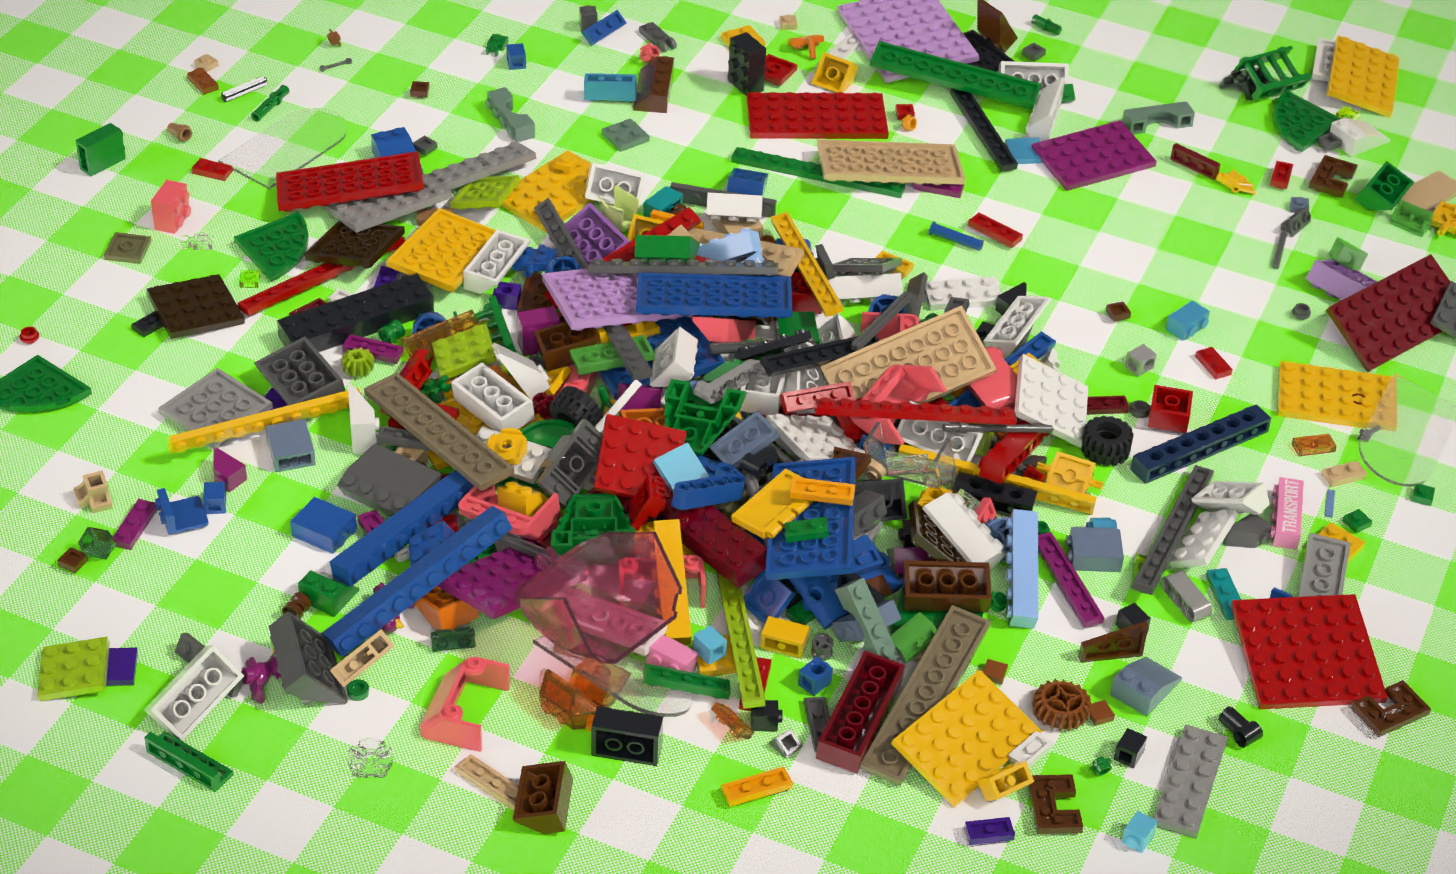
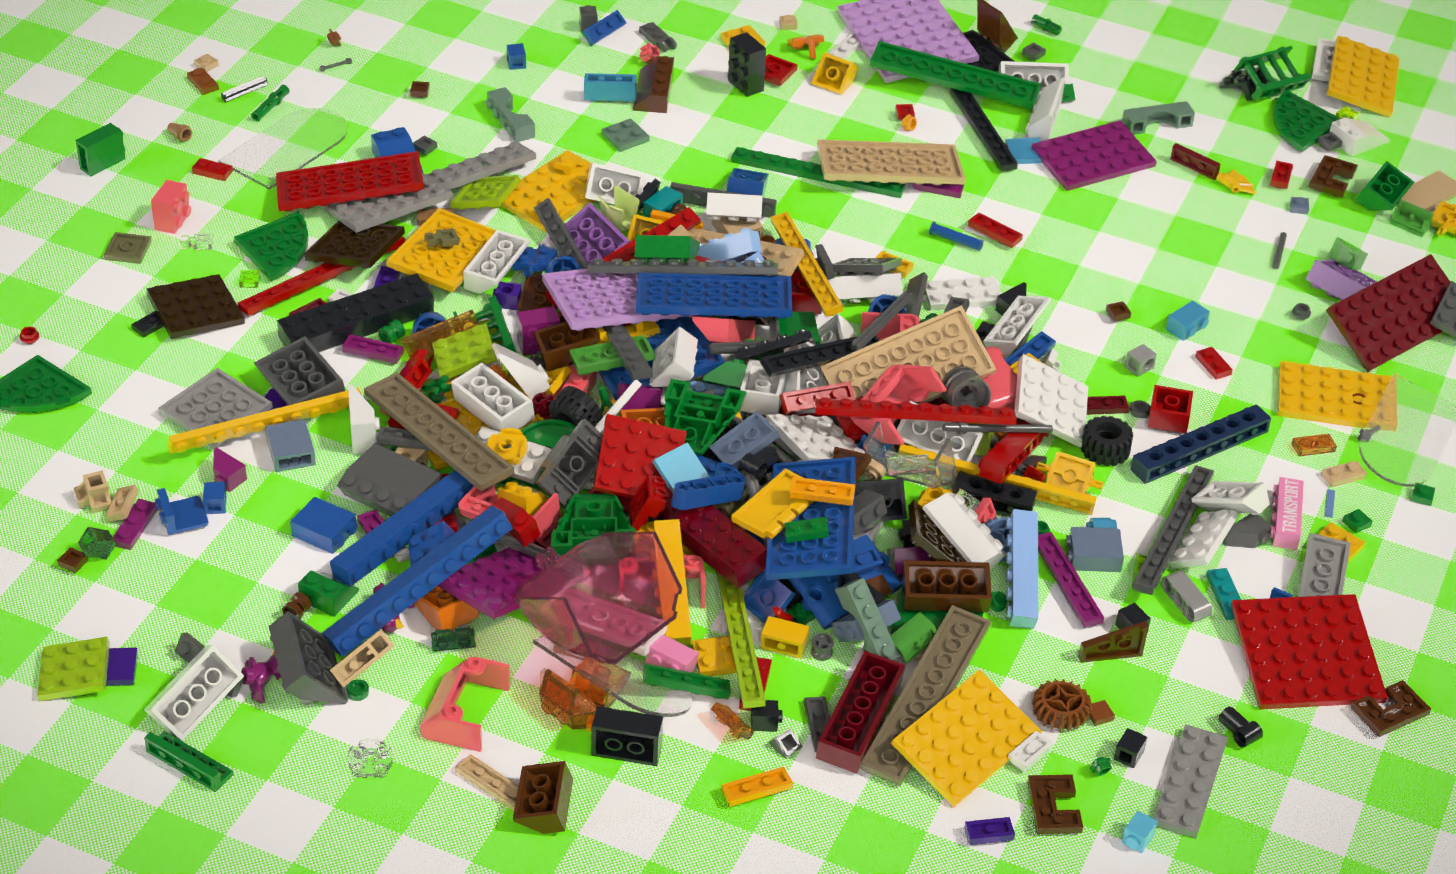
(122, 503): none -> tan plate
(357, 362): lime gear -> none
(444, 237): none -> olive plate
(496, 43): green plate -> none
(524, 525): none -> red slope
(648, 191): none -> black plate
(709, 644): medium azure brick -> none
(714, 390): light grey beam -> none
(780, 614): none -> red piece
(815, 676): blue brick -> none
(817, 115): red plate -> none
(966, 388): none -> flat silver wheel
(995, 671): dark orange tile -> none
(1005, 781): yellow brick -> none
(1144, 685): sand blue slope -> none
(1297, 221): dark grey hinge -> none

